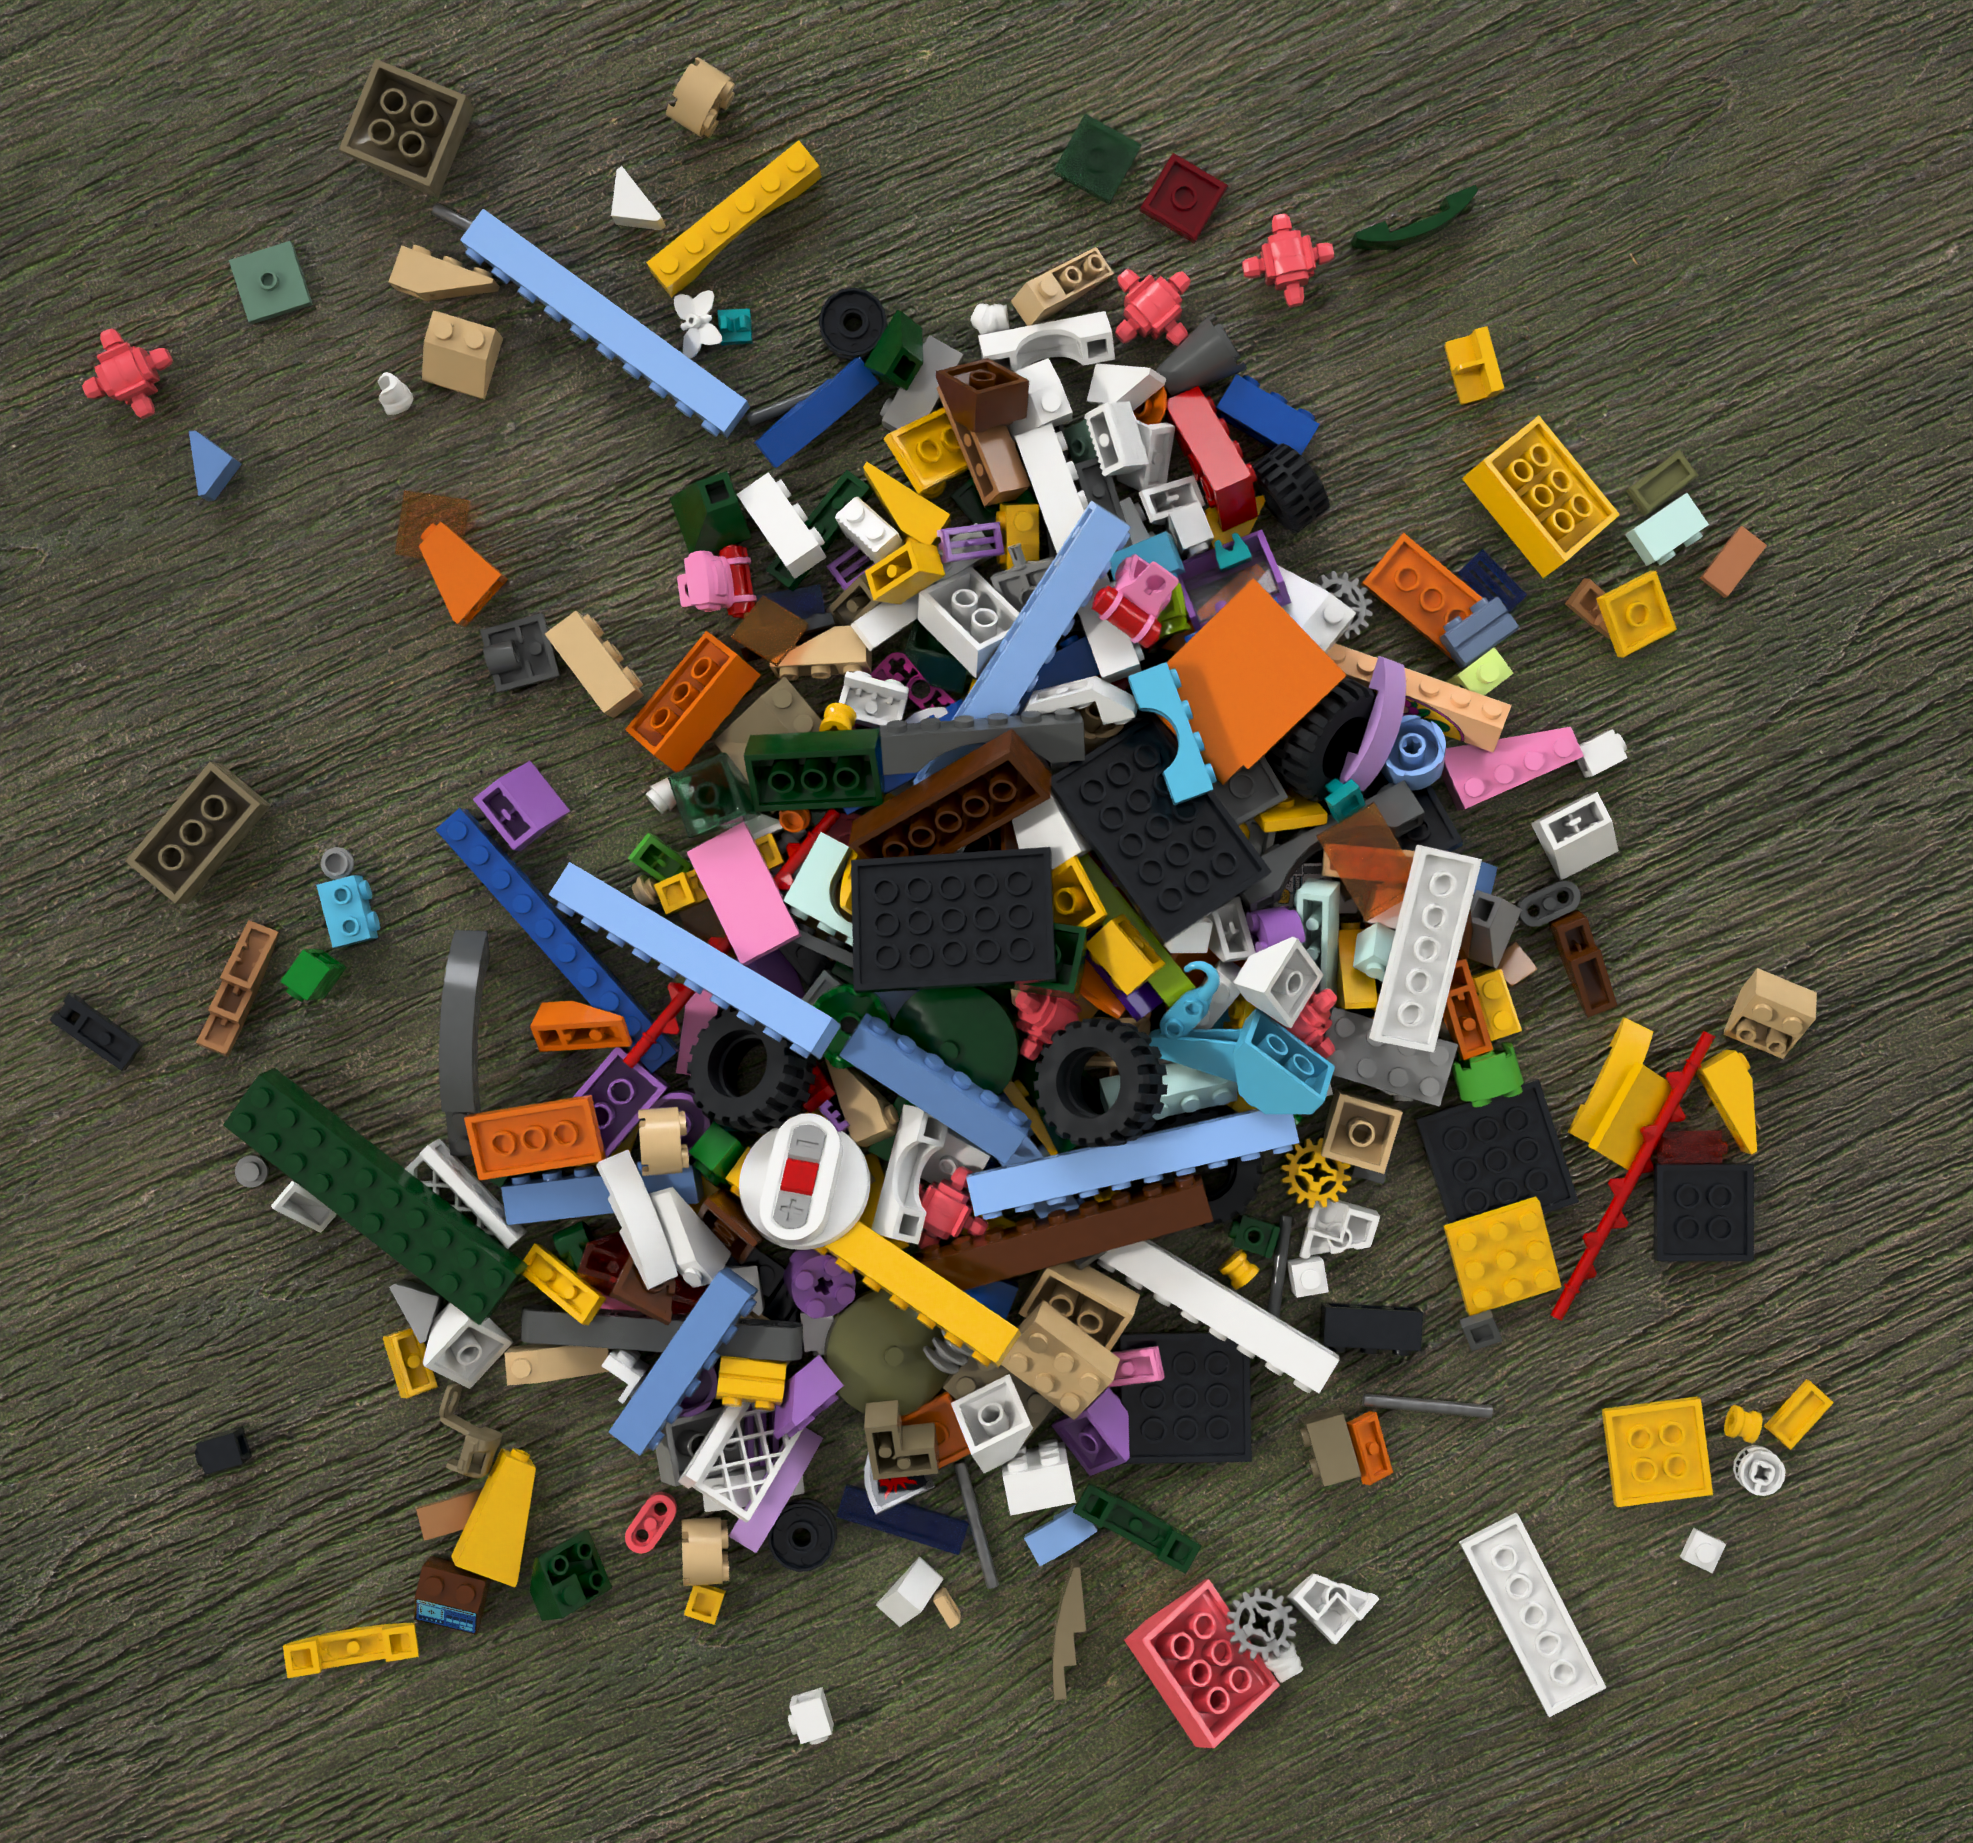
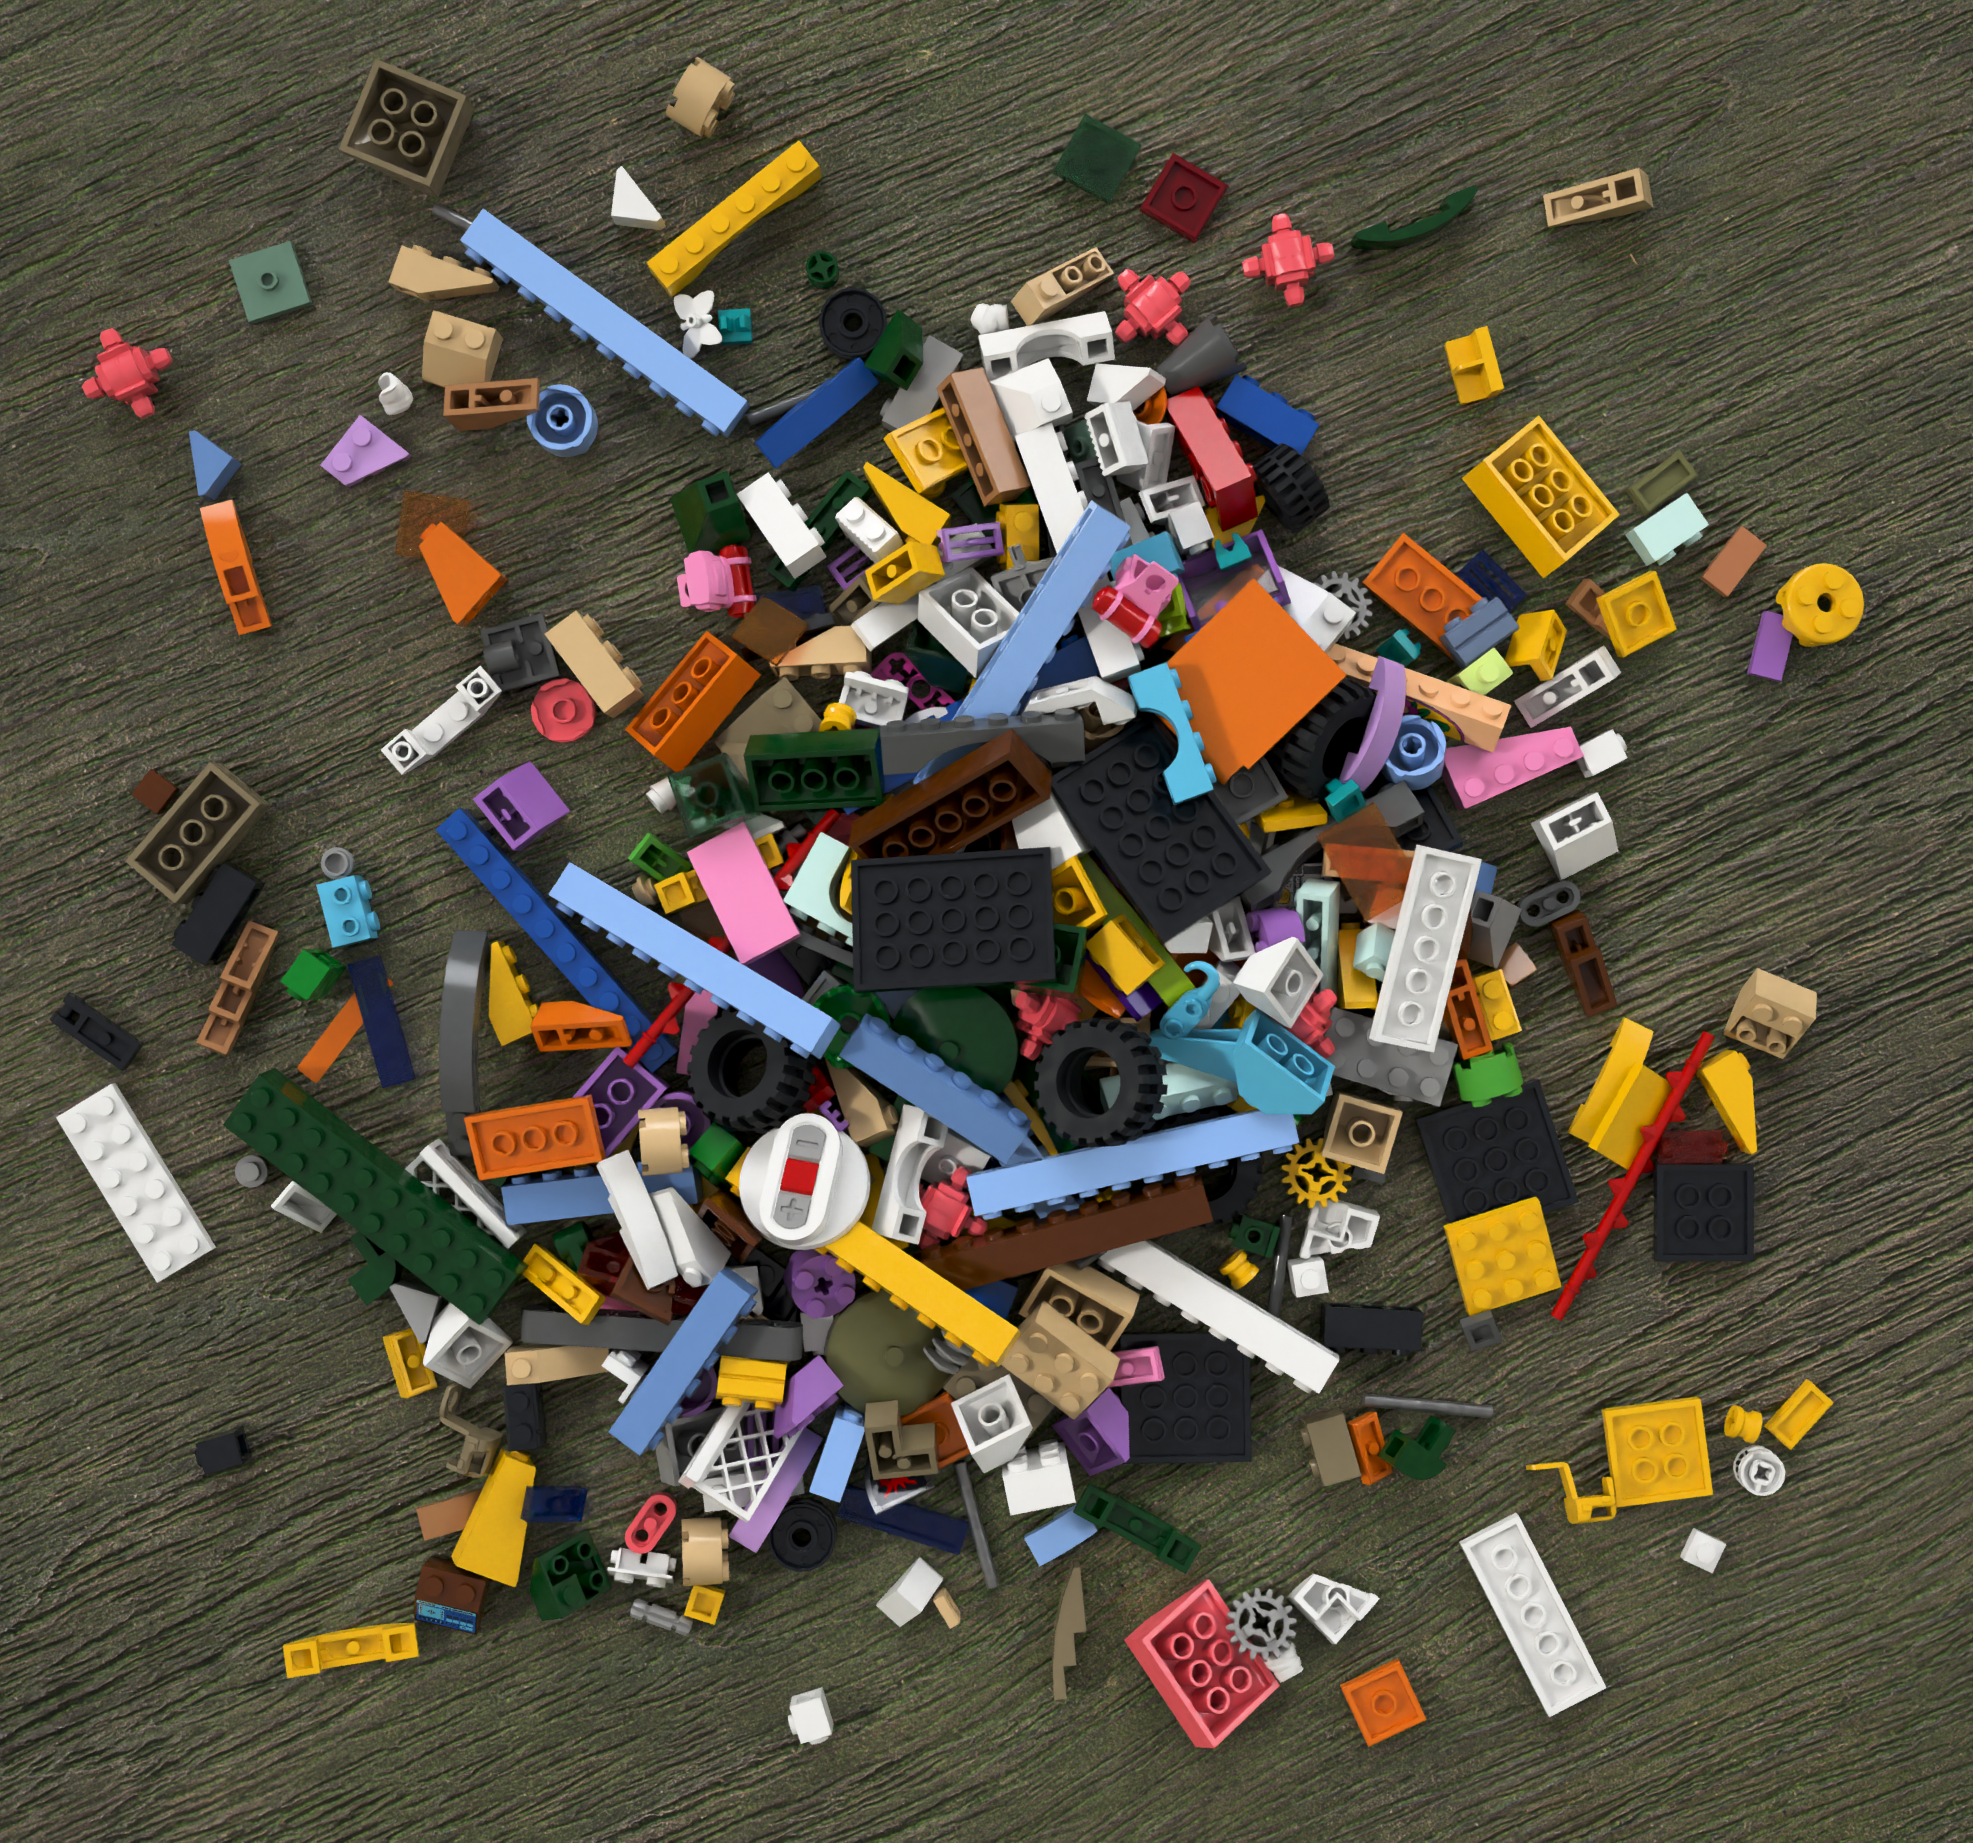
(136, 1182): none -> white plate
(155, 791): none -> reddish brown tile
(217, 913): none -> black brick
(235, 567): none -> orange slope
(333, 1040): none -> orange sticker
(362, 453): none -> lavender wing
(379, 1273): none -> dark green brick
(381, 1021): none -> clear blue tile
(445, 724): none -> white slope
(490, 403): none -> medium nougat slope
(508, 997): none -> yellow slope
(524, 1416): none -> black brick
(554, 1504): none -> clear blue plate
(563, 710): none -> coral tile
(571, 438): none -> light blue brick
(654, 1571): none -> white hinge
(661, 1617): none -> light grey axle
(794, 819): orange plate -> none
(820, 263): none -> dark green wheel
(838, 1453): none -> light blue brick
(984, 394): reddish brown slope -> none
(1383, 1702): none -> orange plate
(1399, 648): none -> teal tile
(1420, 1456): none -> dark green brick
(1537, 643): none -> yellow panel
(1568, 686): none -> white slope
(1580, 1508): none -> yellow piece
(1599, 199): none -> tan slope
(1770, 648): none -> medium lavender tile
(1802, 612): none -> yellow plate

